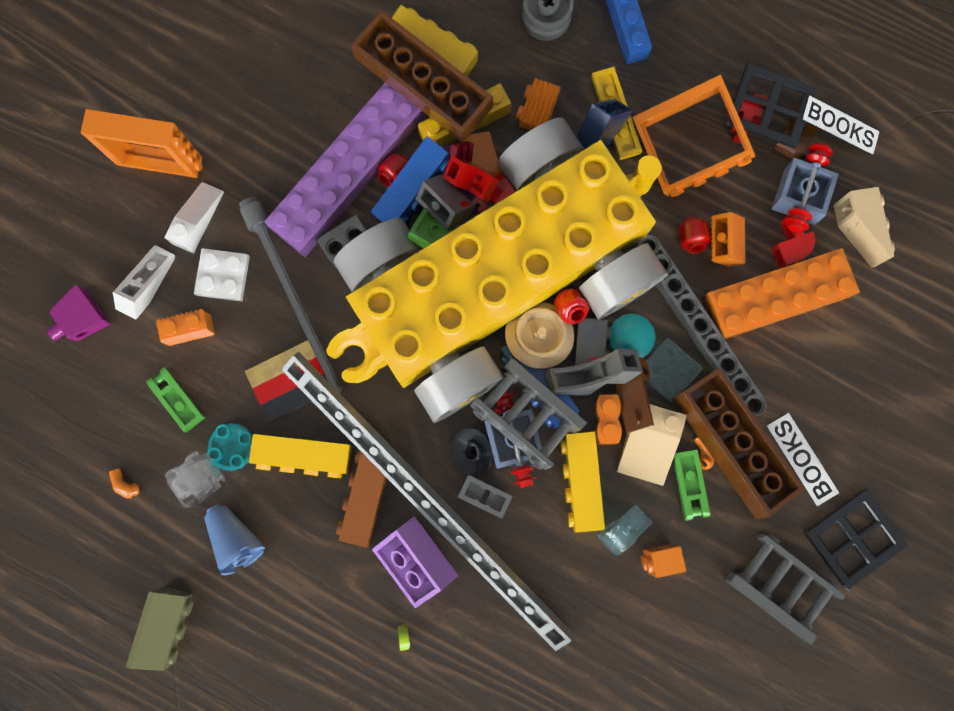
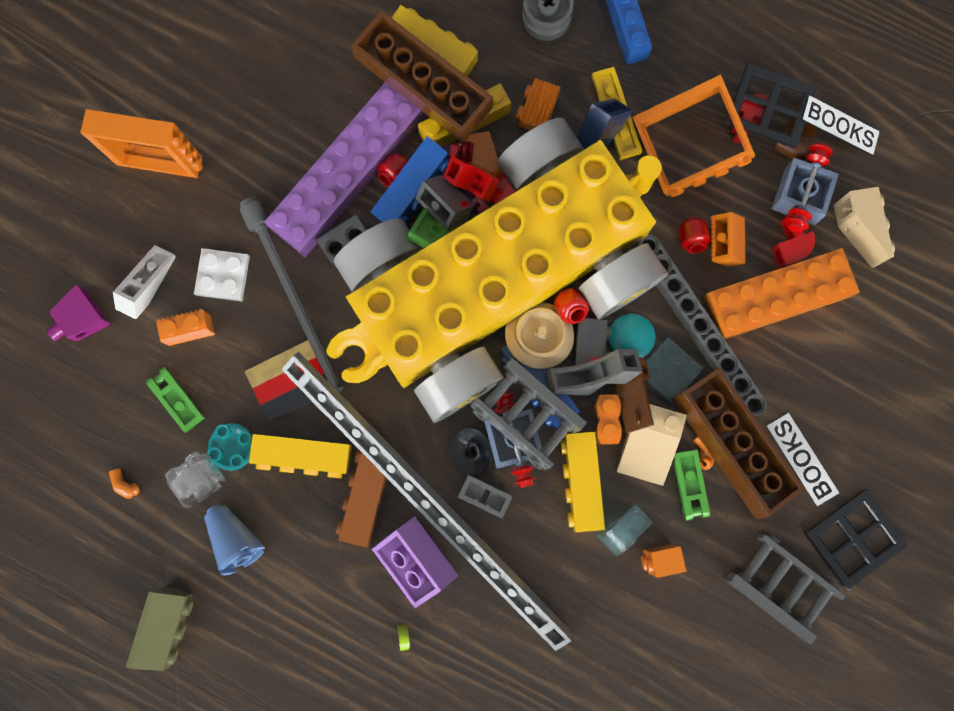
(194, 218): white slope -> none

